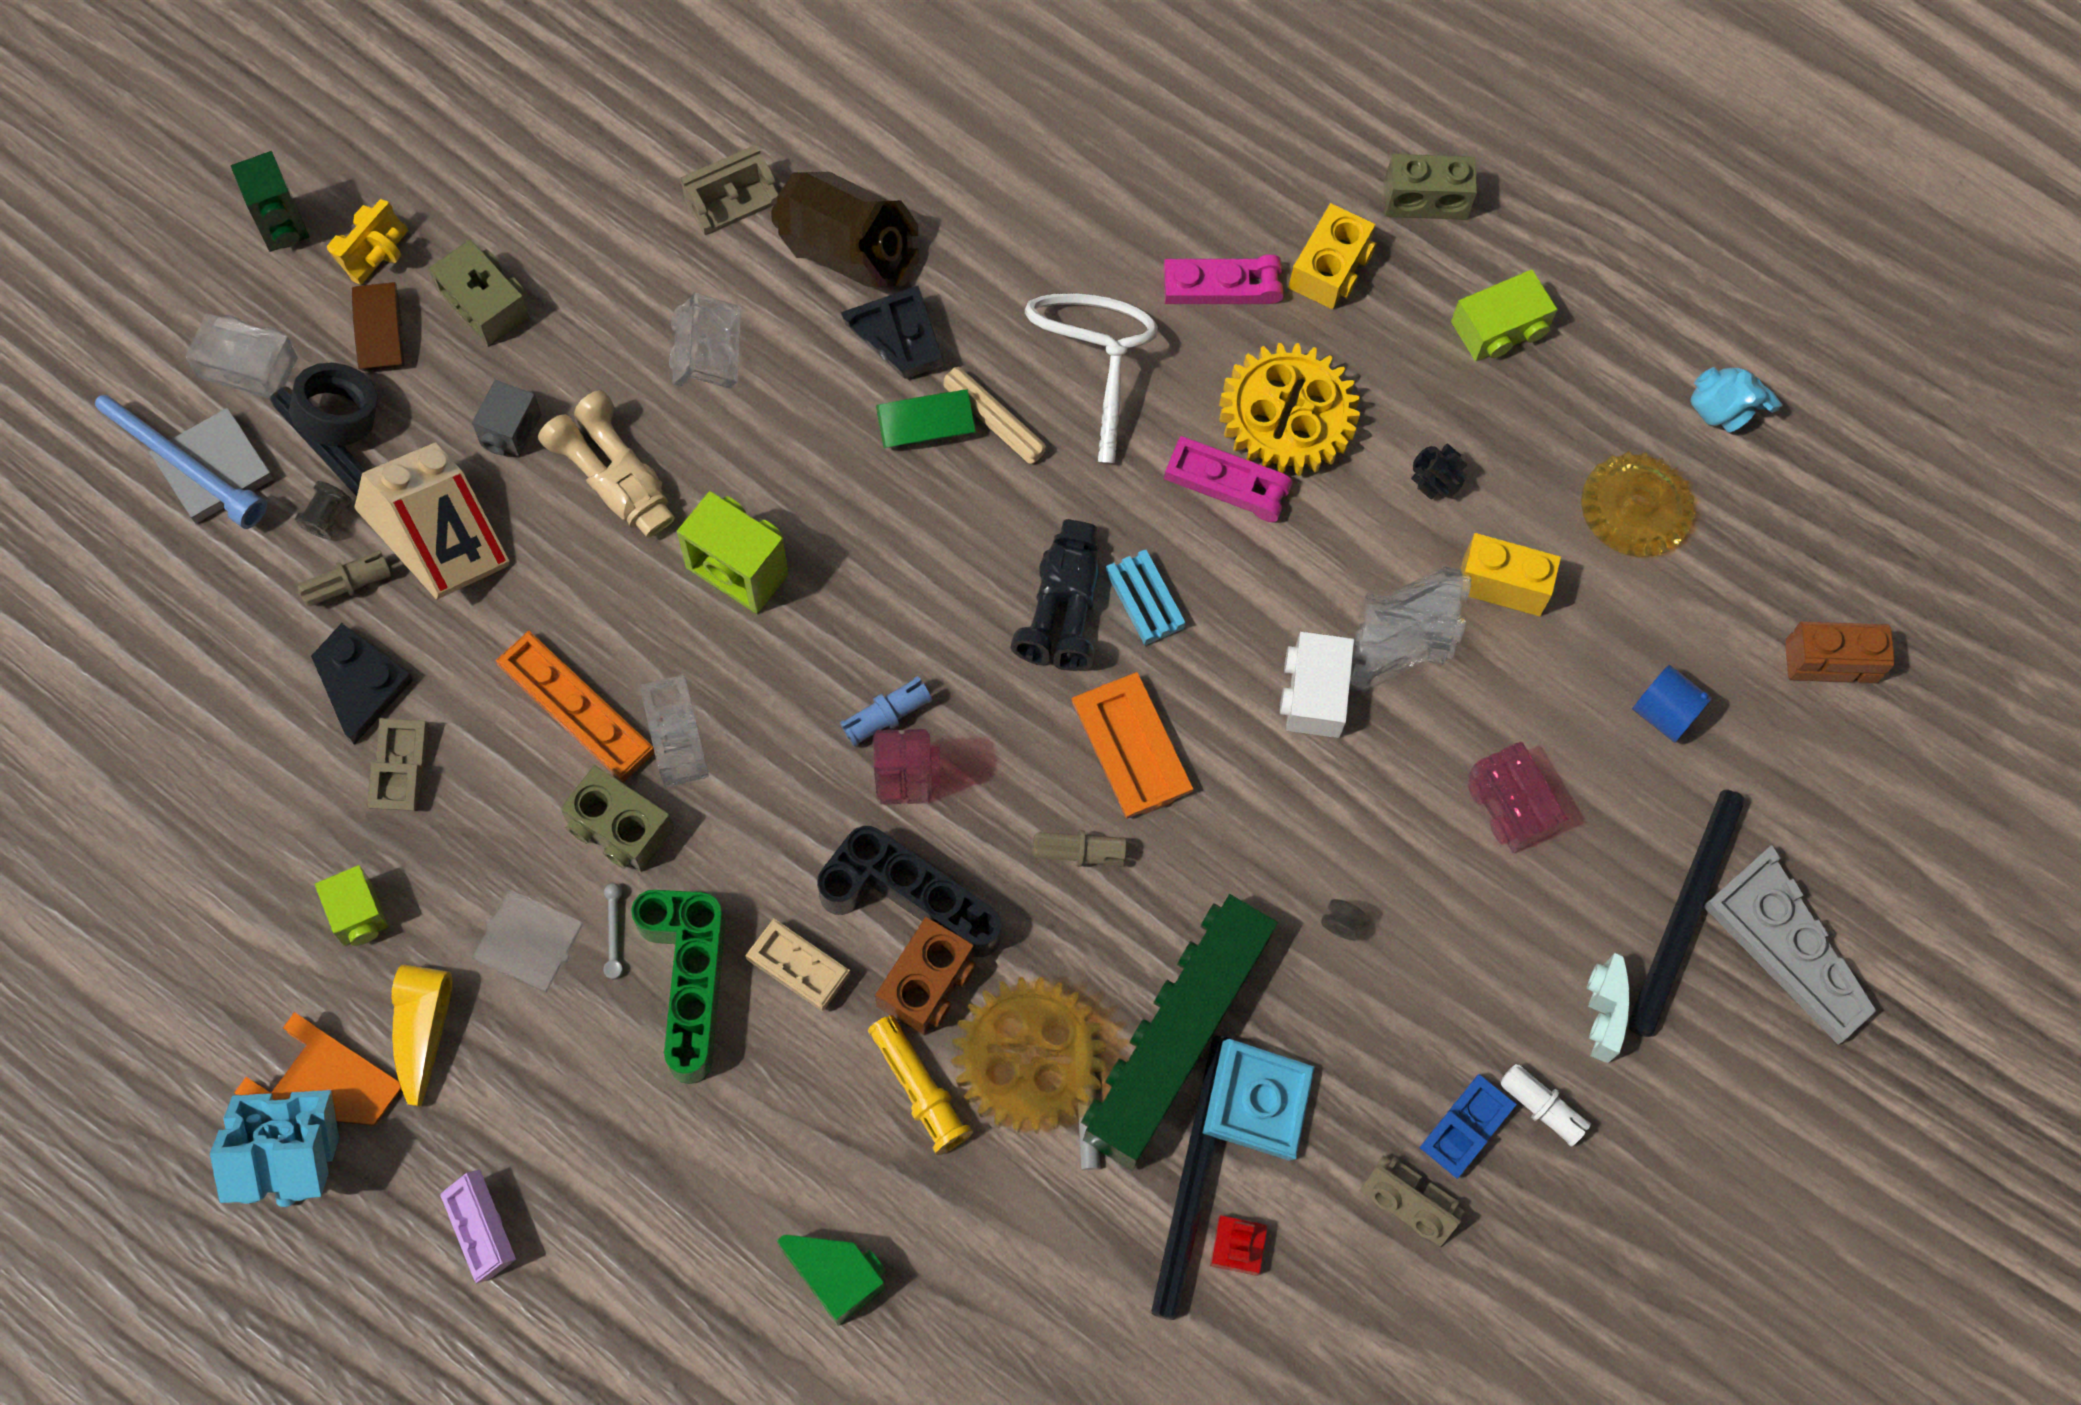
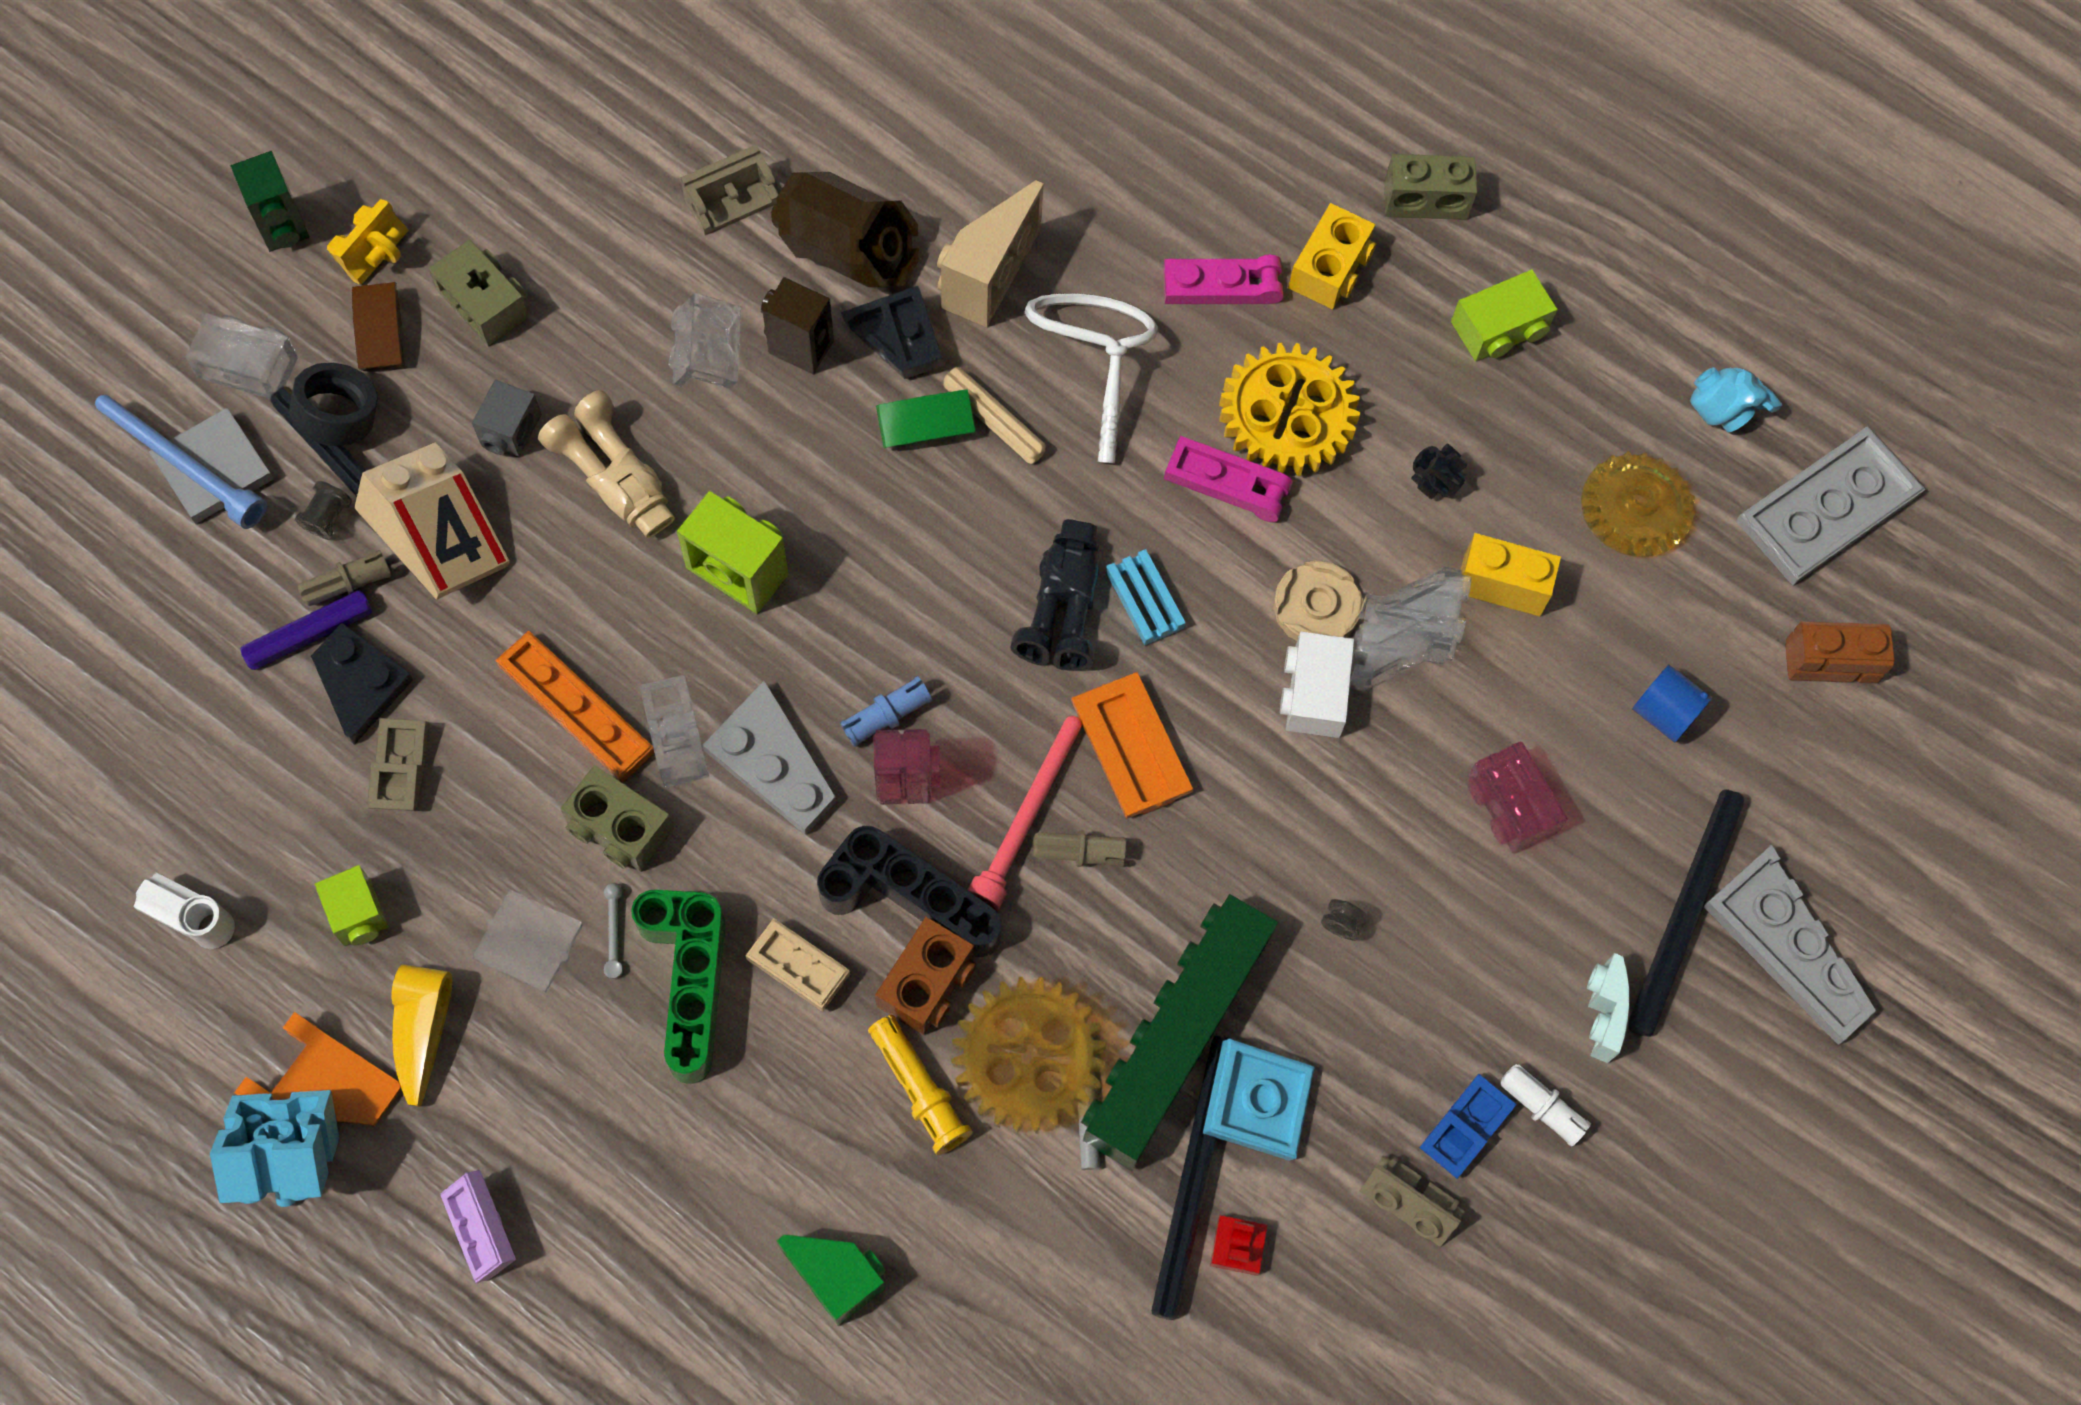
(184, 911): none -> white piece
(305, 630): none -> dark purple axle
(771, 760): none -> light grey wing
(797, 324): none -> dark brown brick
(988, 255): none -> tan slope
(991, 883): none -> coral piece
(1317, 600): none -> tan tile
(1830, 505): none -> light grey tile

